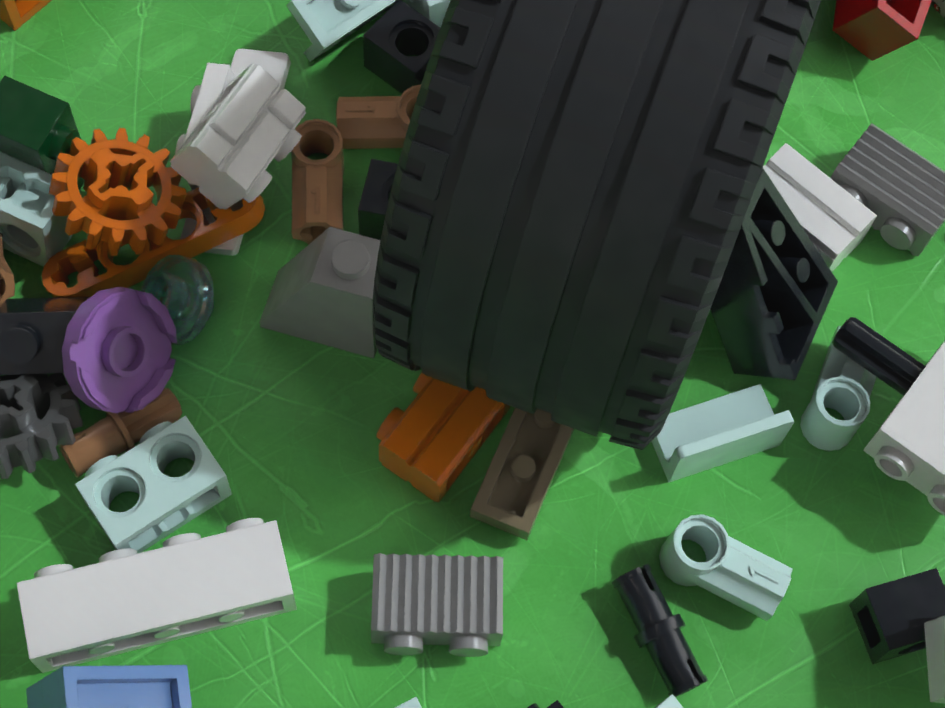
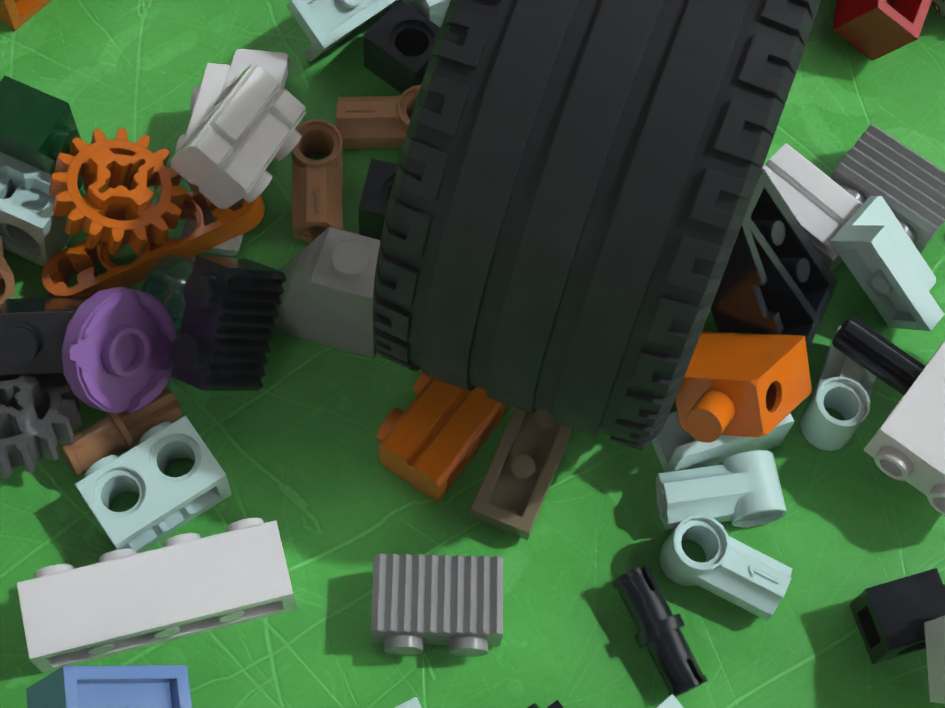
(227, 324): none -> black brick
(737, 490): none -> light aqua piece
(742, 384): none -> orange torso
(888, 267): none -> light aqua panel

